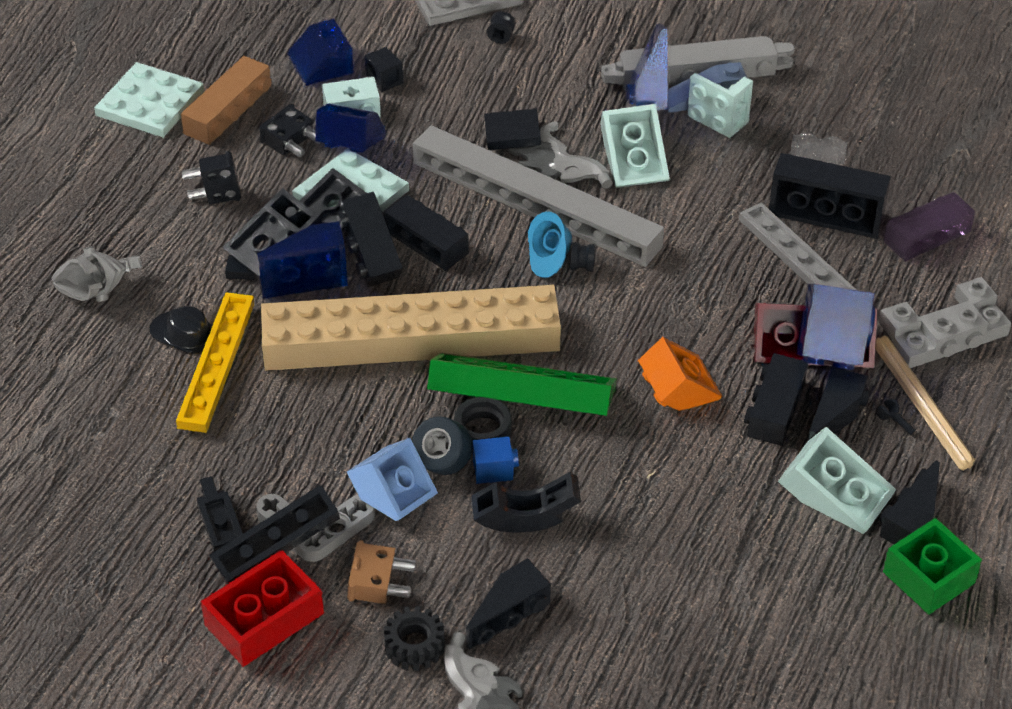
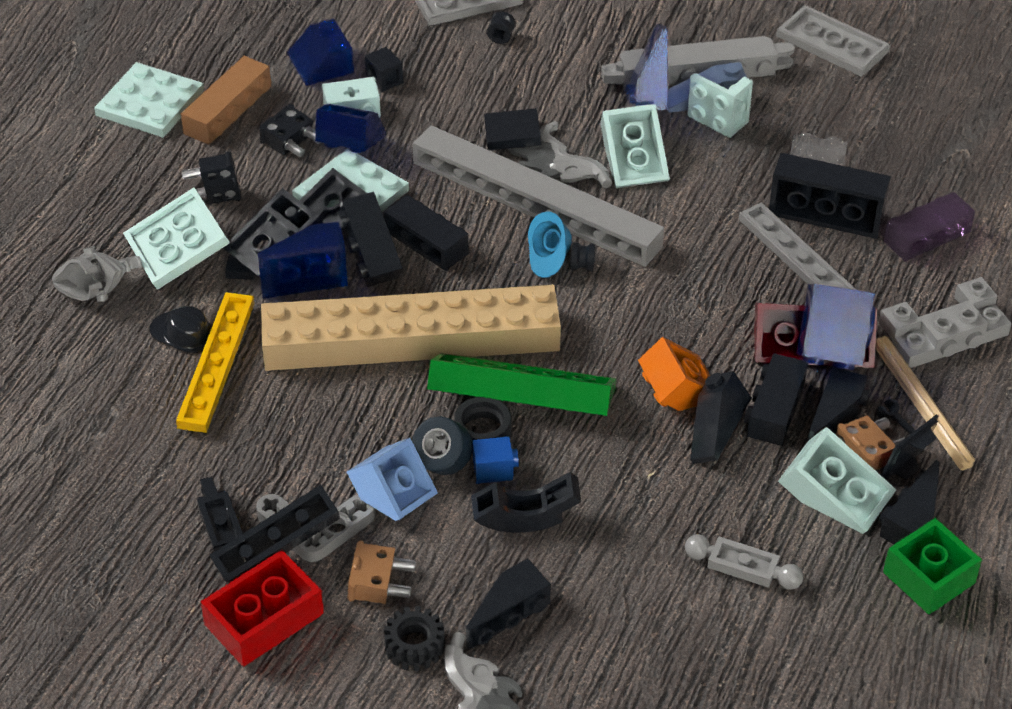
(176, 238): none -> light aqua plate
(717, 415): none -> black slope
(744, 561): none -> light grey plate
(833, 40): none -> light grey tile
(868, 440): none -> medium nougat piece
(903, 460): none -> black piece

